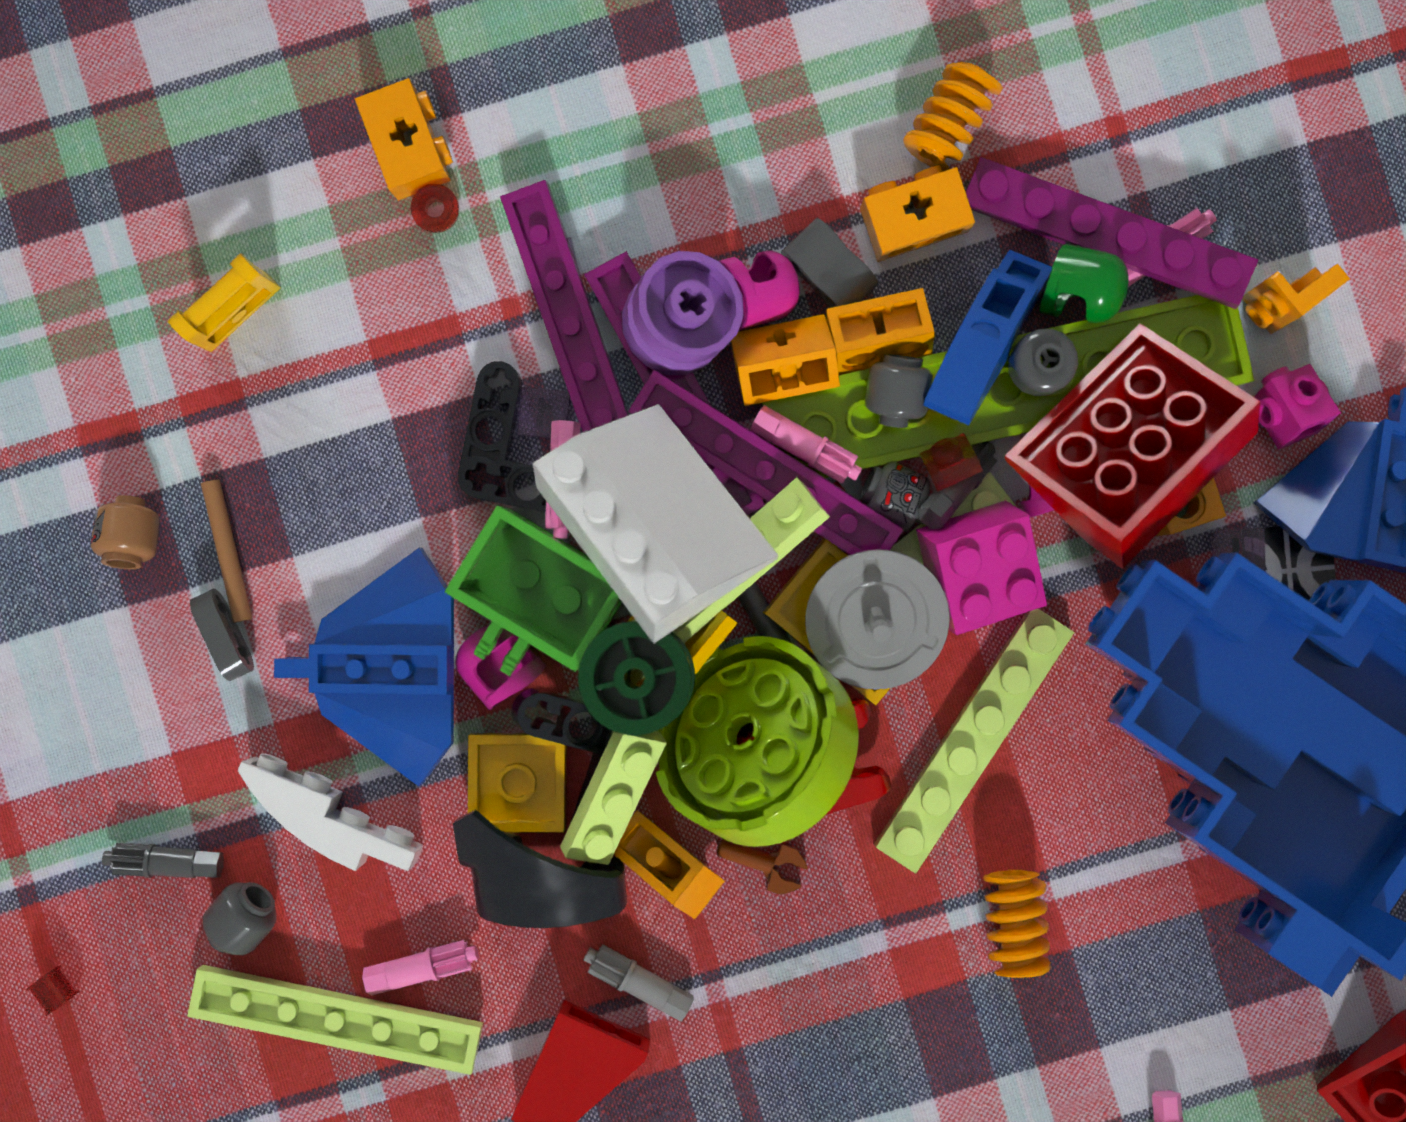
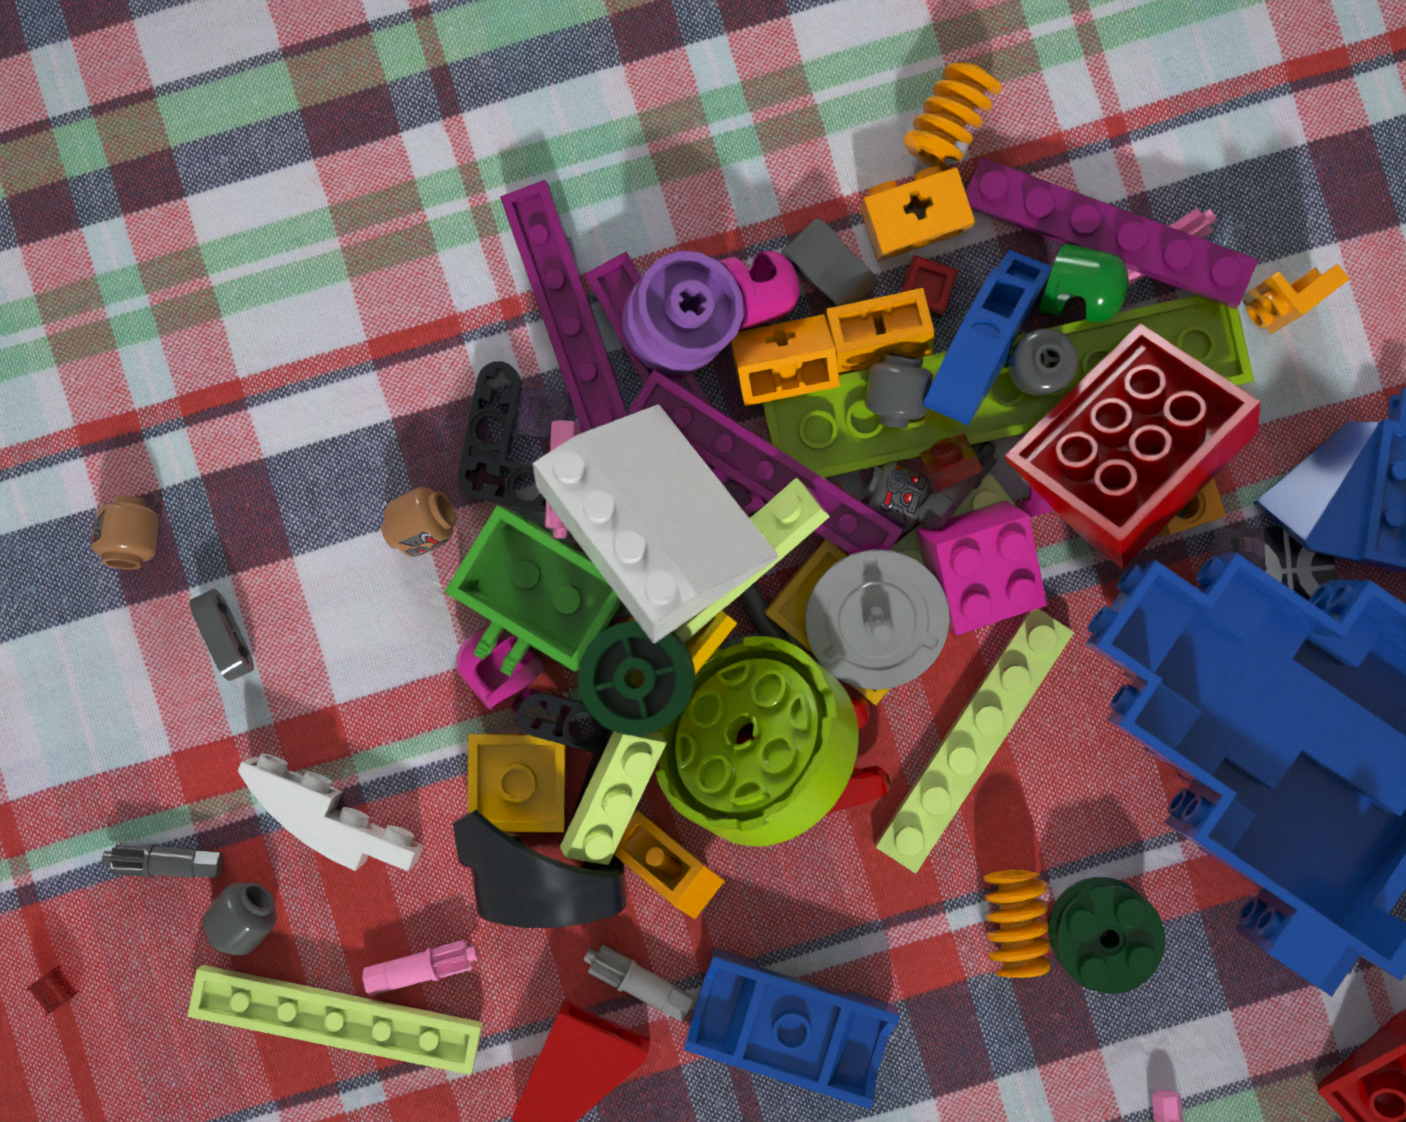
(225, 305): yellow plate -> none
(226, 551): medium nougat bar -> none
(386, 117): light orange brick -> none
(388, 667): blue panel -> none
(418, 521): none -> medium nougat head
(424, 198): clear red plate -> none
(765, 862): dark orange bar -> none
(790, 1029): none -> blue piece
(806, 445): bright pink piece -> none
(935, 280): none -> red tile
(1125, 954): none -> dark green wheel
(1294, 405): dark pink brick -> none

